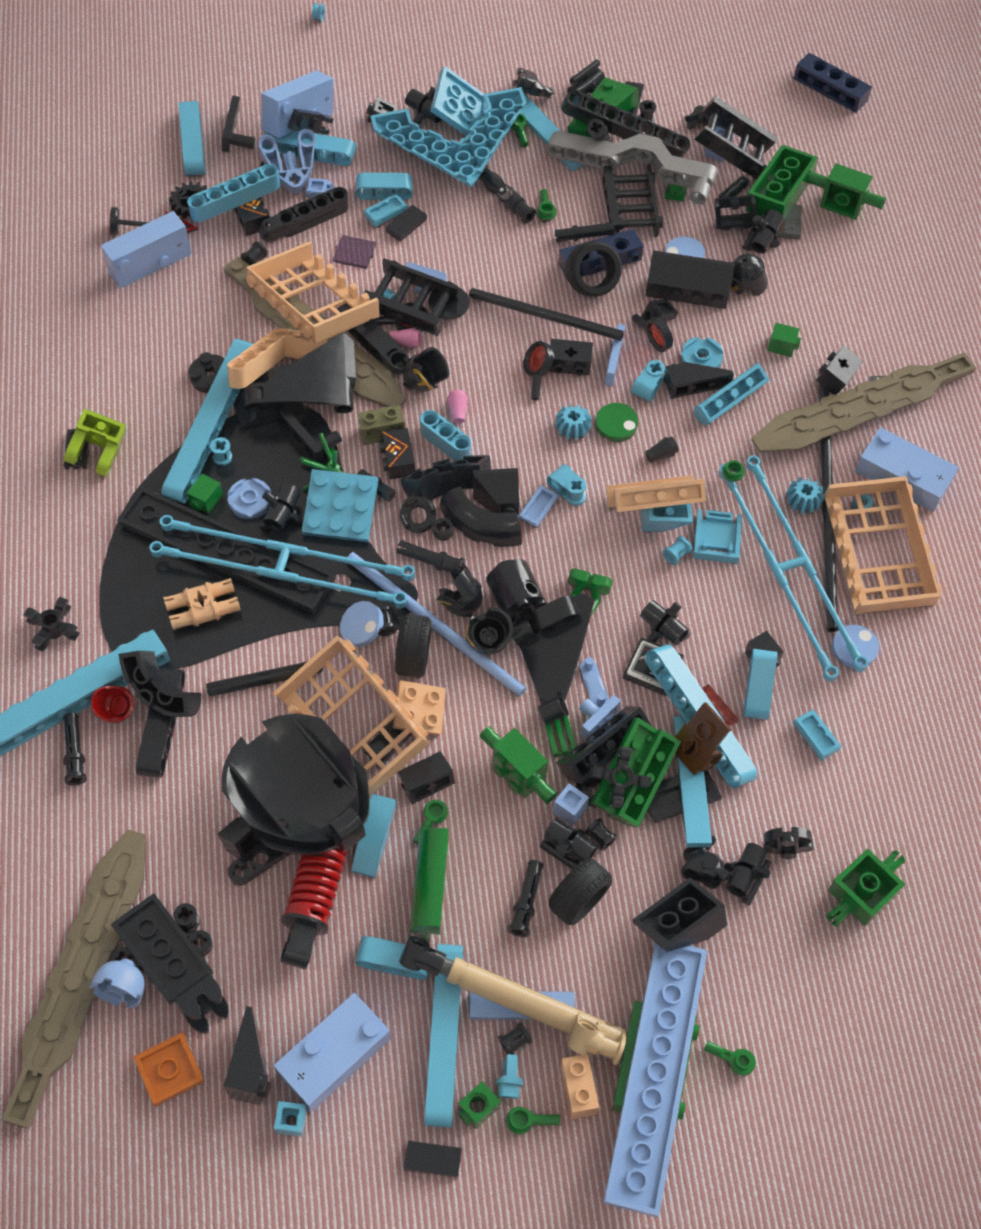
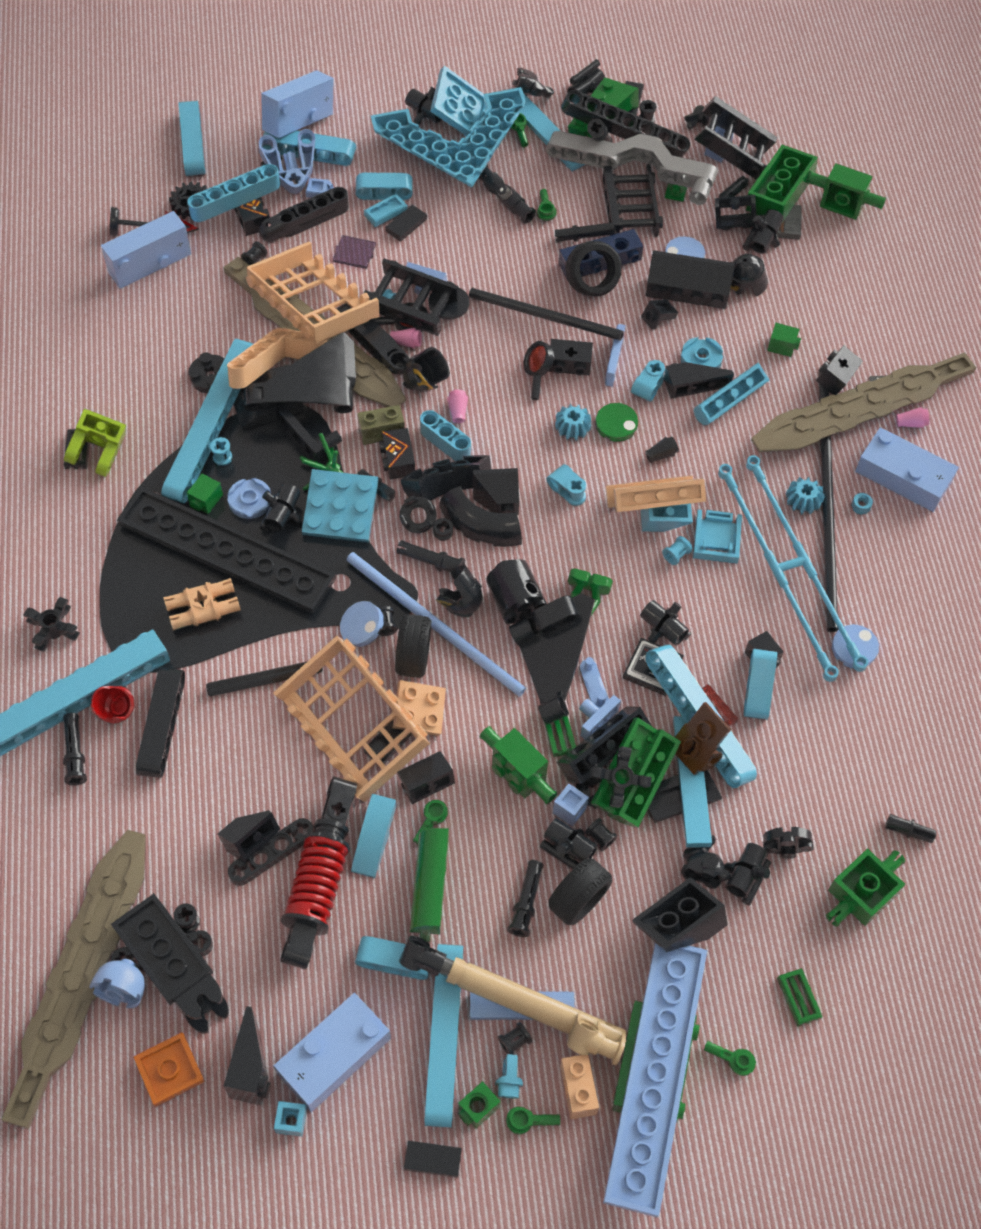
(154, 689): black brick -> none
(229, 137): black piece -> none
(278, 572): medium azure bar -> none
(291, 779): black windscreen -> none
(309, 120): black hinge -> none
(318, 12): medium azure bush -> none
(378, 107): bracket -> none
(492, 624): black helmet -> none
(538, 506): light blue tile -> none
(656, 331): black piece -> none
(736, 467): green plate -> none
(817, 735): medium azure plate -> none
(817, 1015): none -> green tile
(832, 82): dark blue brick -> none
(910, 828): none -> black axle
(914, 418): none -> bright pink cone
(914, 531): light nougat window -> none

